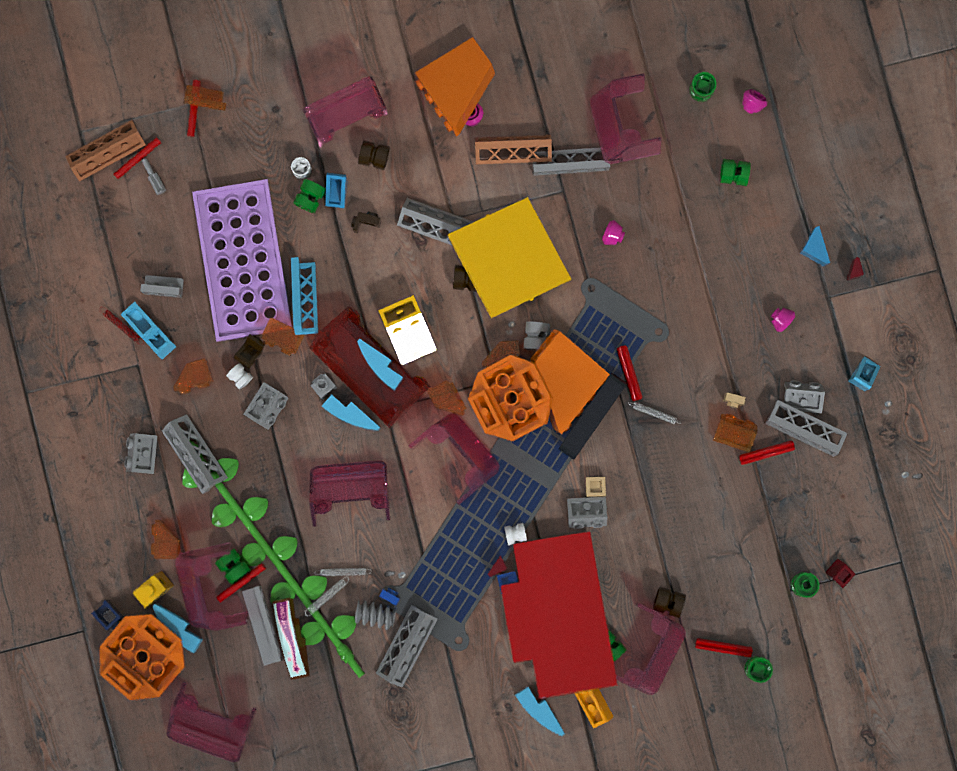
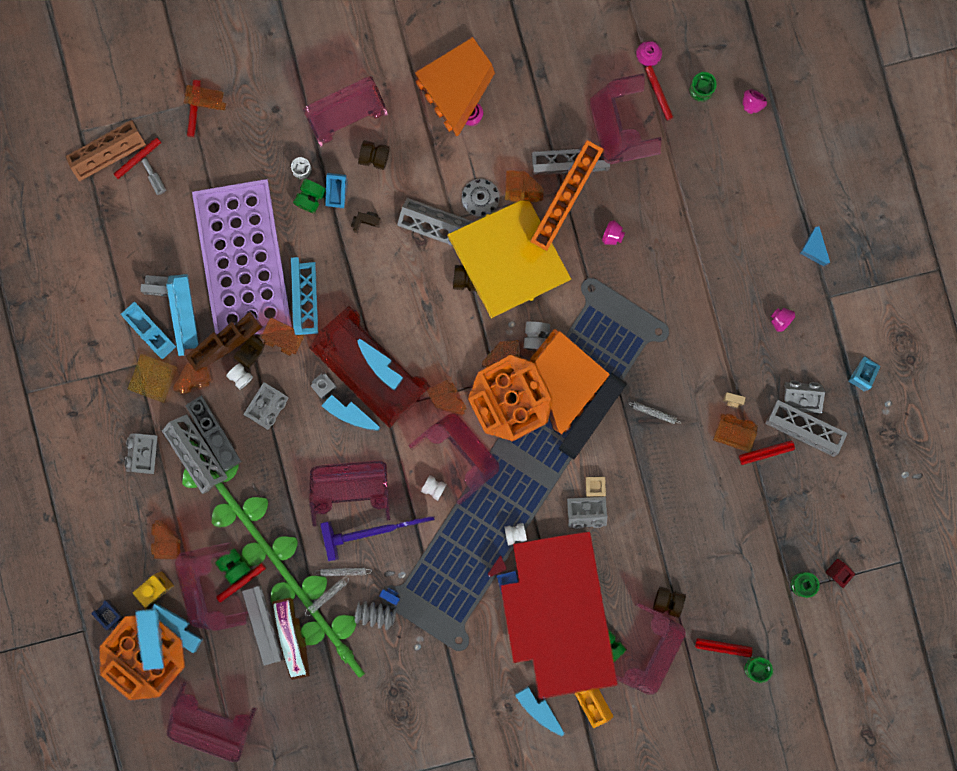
(121, 322): red piece -> none
(150, 639): none -> medium azure slope
(152, 378): none -> clear yellow plate
(182, 313): none -> medium azure fence
(213, 433): none -> dark grey slope
(227, 340): none -> reddish brown slope
(333, 540): none -> dark purple piece
(407, 330): slope -> none
(409, 648): light grey fence -> none
(433, 487): none -> white wheel
(480, 207): none -> light grey dish
(513, 142): nougat fence -> none
(522, 187): none -> clear orange slope
(566, 195): none -> orange brick
(629, 373): red axle -> none
(649, 53): none -> dark pink cone
(659, 93): none -> red bar
(728, 169): green wheel -> none
(855, 269): dark red slope -> none

